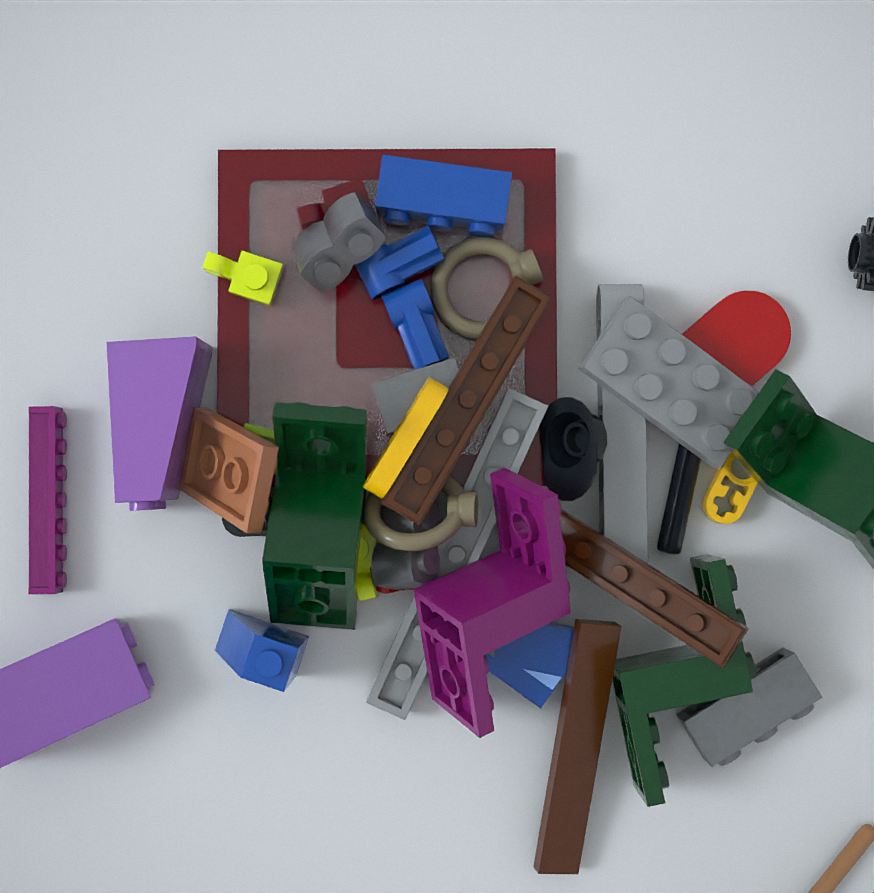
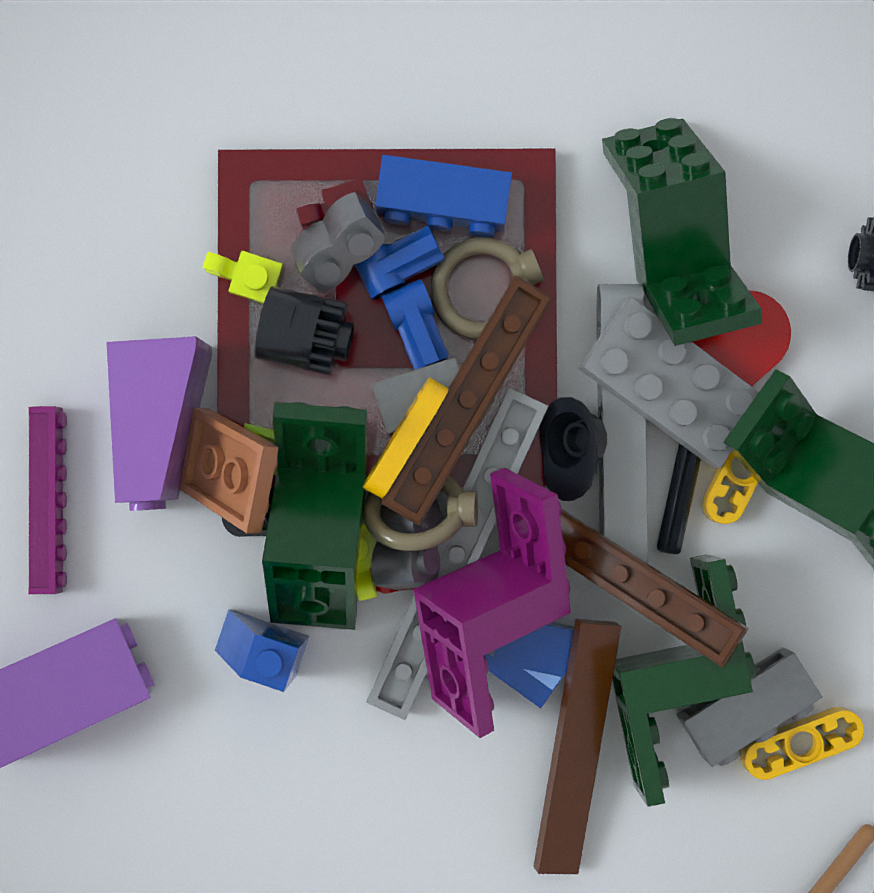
(303, 331): none -> black gear
(681, 231): none -> dark green bracket
(835, 744): none -> yellow beam

